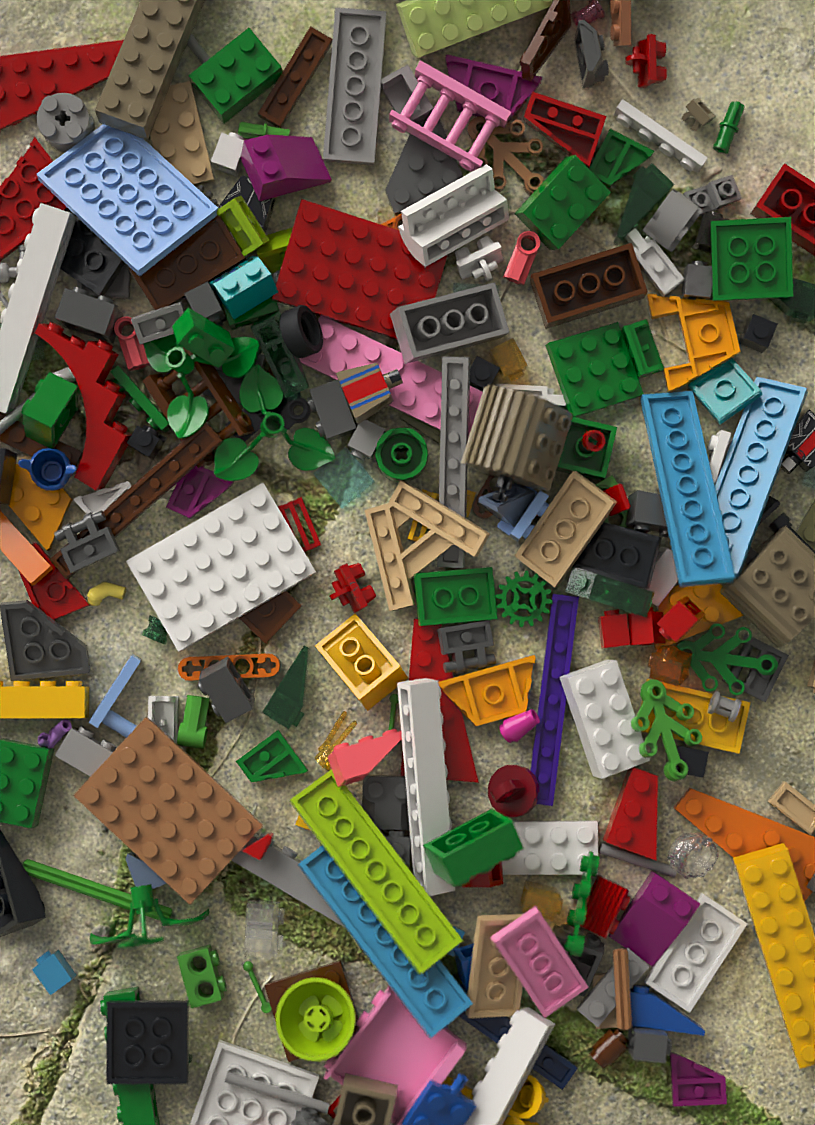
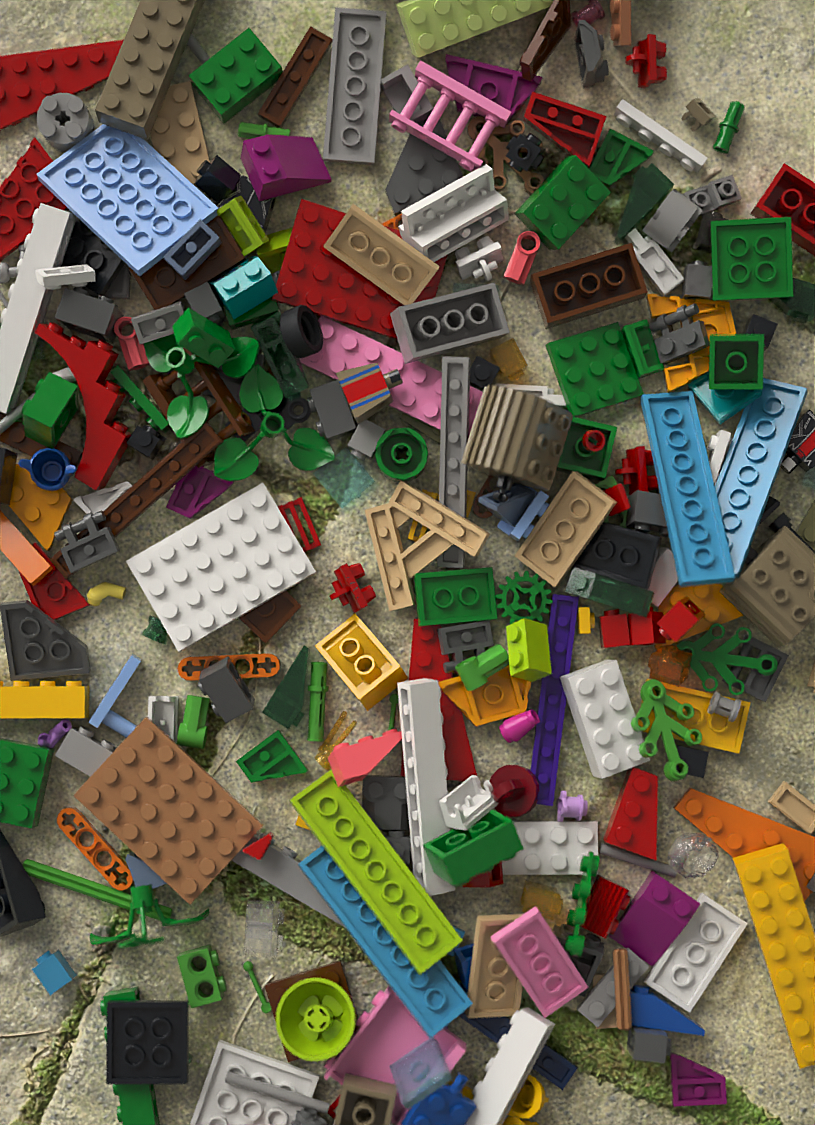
(75, 275): none -> white plate
(91, 852): none -> orange beam
(192, 249): none -> sand blue brick
(217, 178): none -> black brick
(228, 154): white brick -> none
(317, 701): none -> bright green pin
(381, 256): none -> tan plate
(420, 1072): none -> clear light blue tile
(467, 803): none -> white hinge
(476, 670): none -> bright green piece
(528, 650): none -> lime brick
(534, 150): none -> black brick
(571, 807): none -> lavender brick
(585, 620): none -> yellow plate
(609, 1048): reddish brown brick -> none
(635, 471): none -> red hips
(682, 341): none -> dark grey plate
(736, 361): none -> green brick

